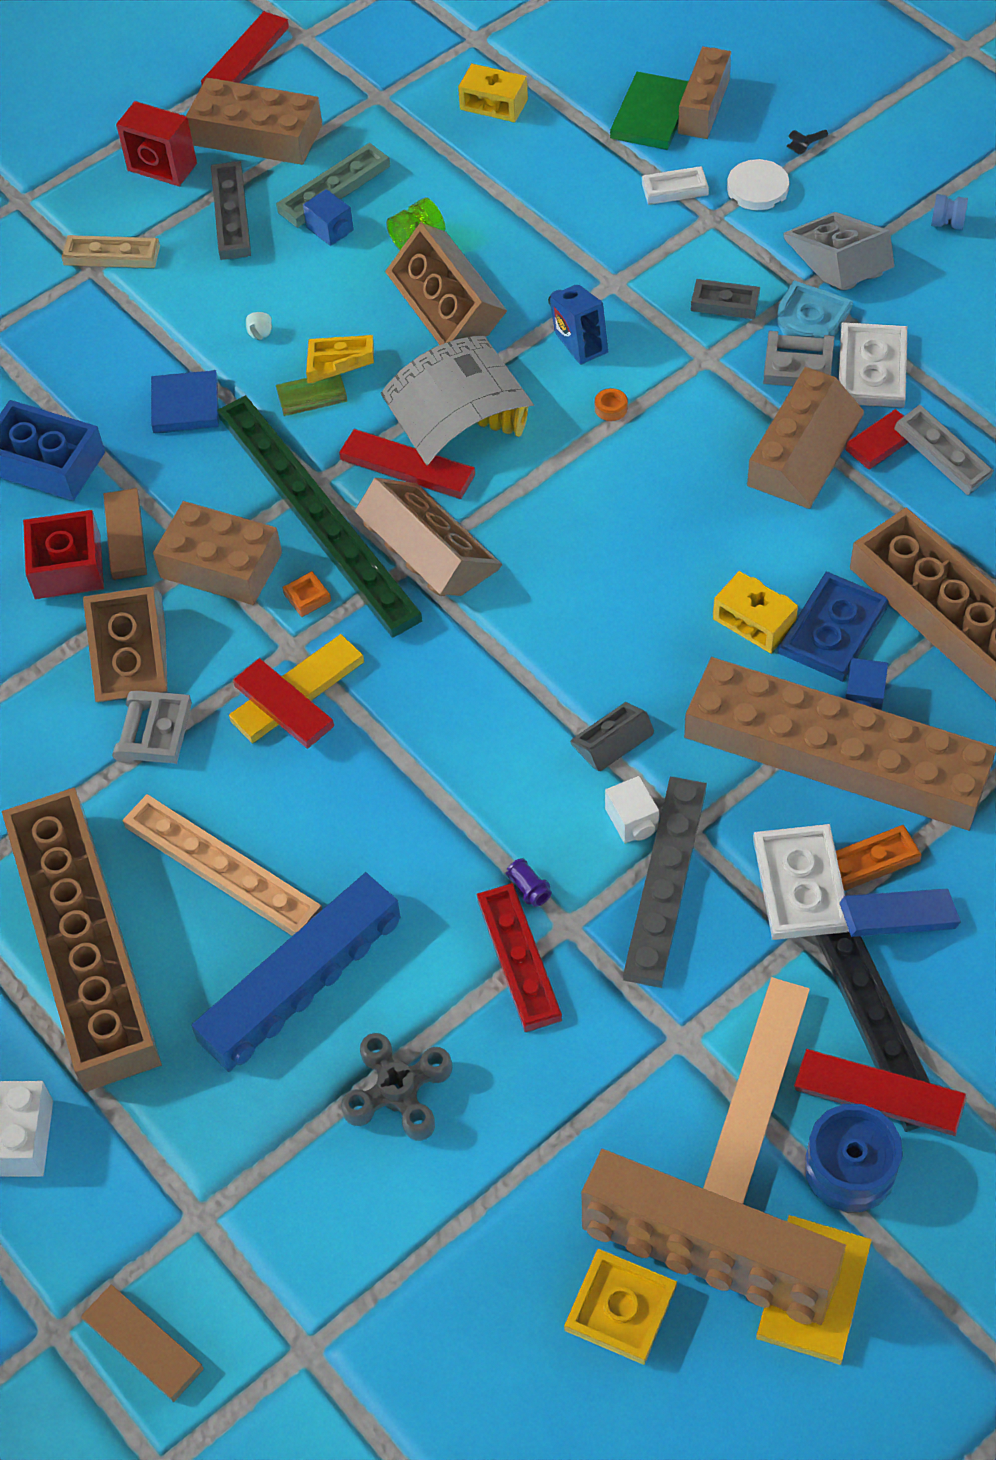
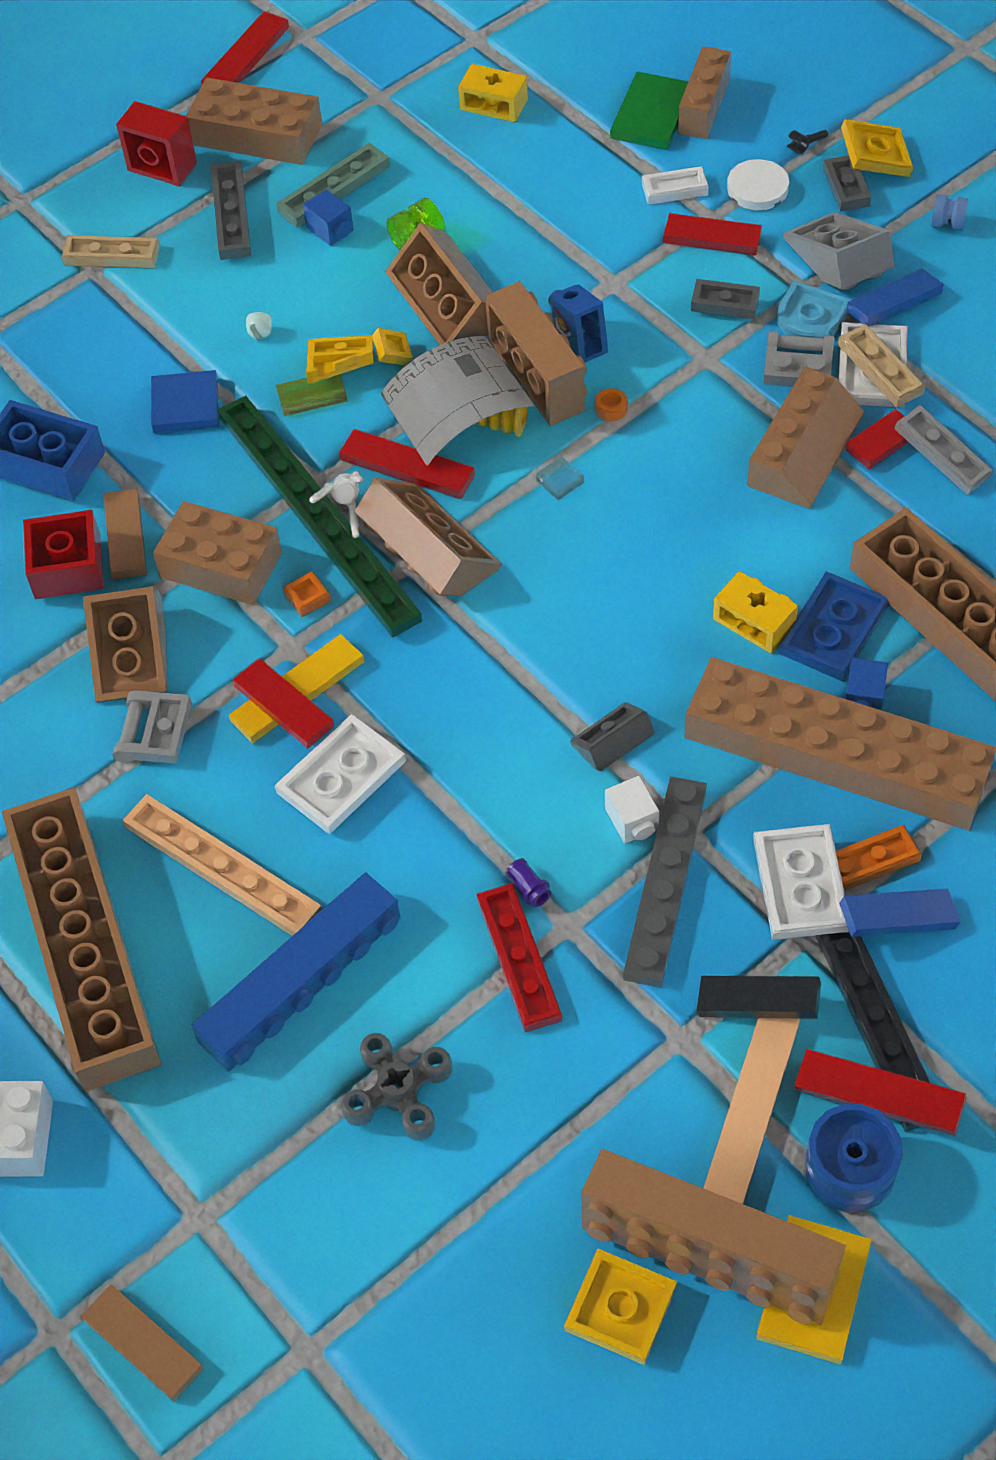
(340, 773): none -> white plate
(345, 492): none -> white plant
(392, 347): none -> yellow plate
(536, 353): none -> medium nougat brick
(559, 478): none -> clear light blue tile
(712, 234): none -> red tile
(759, 997): none -> black tile
(846, 184): none -> dark grey plate
(876, 148): none -> yellow tile
(881, 365): none -> tan tile
(895, 297): none -> blue tile

